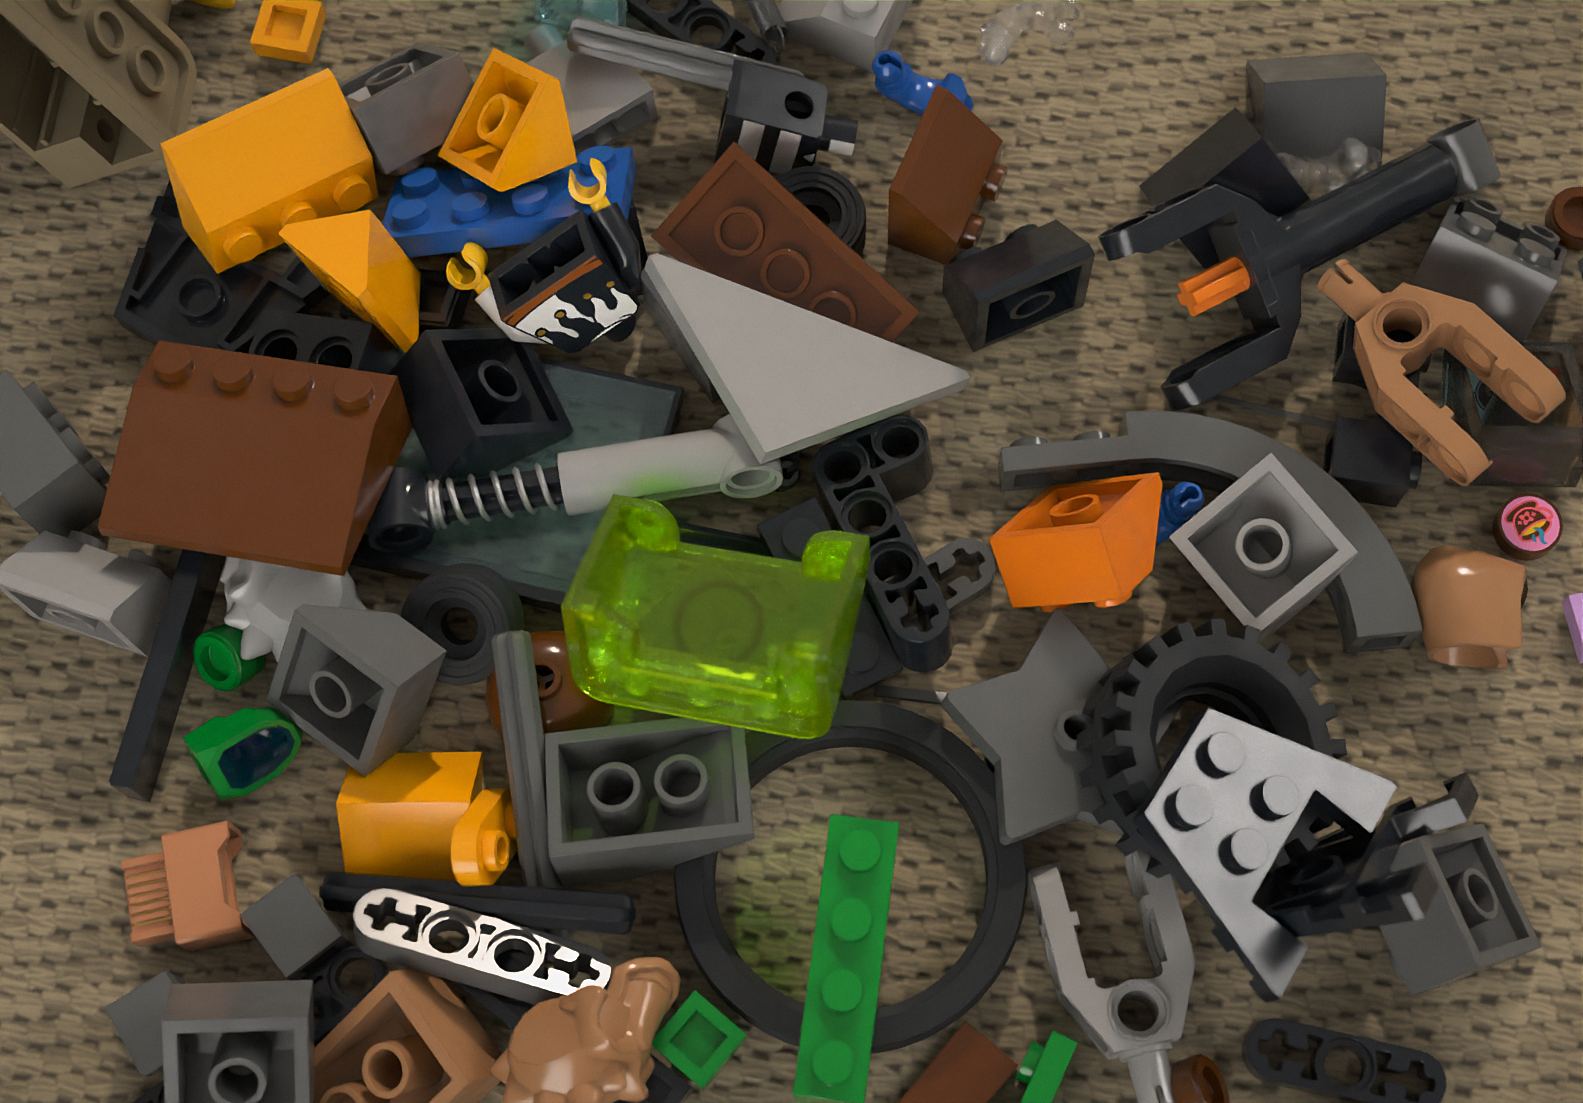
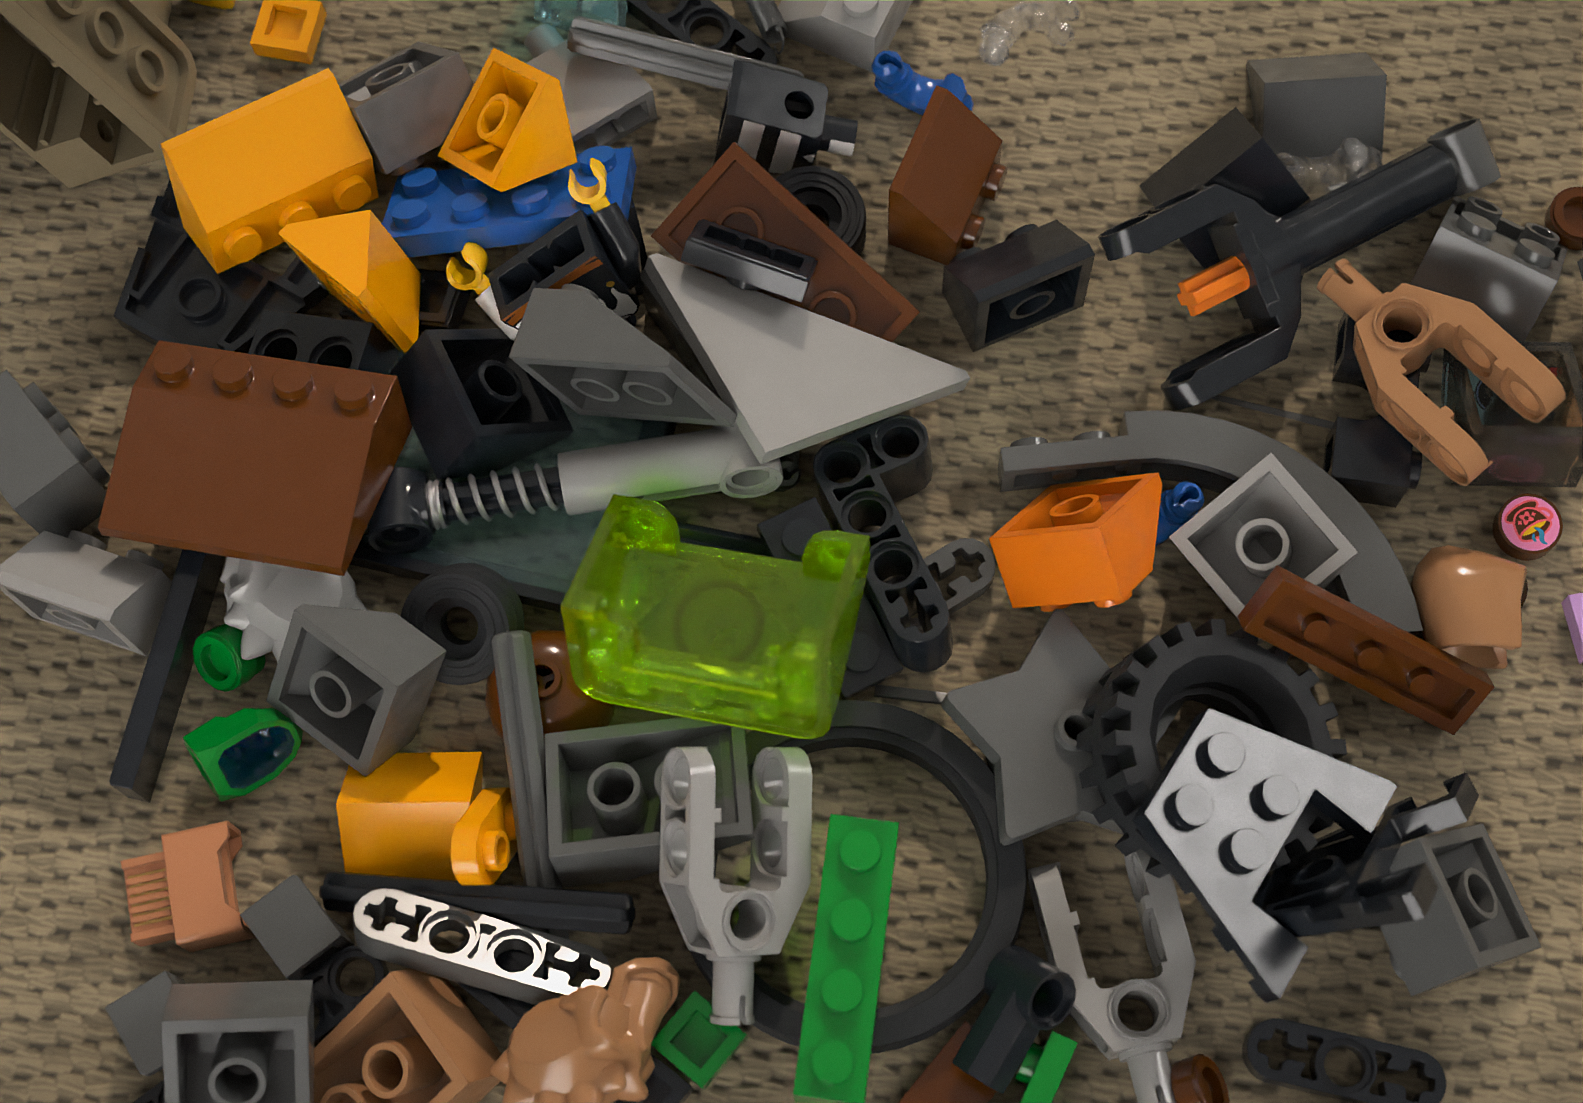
(606, 364): none -> dark grey slope
(749, 260): none -> black plate
(777, 867): none -> light grey piece
(1023, 999): none -> black piece
(1364, 650): none -> reddish brown plate

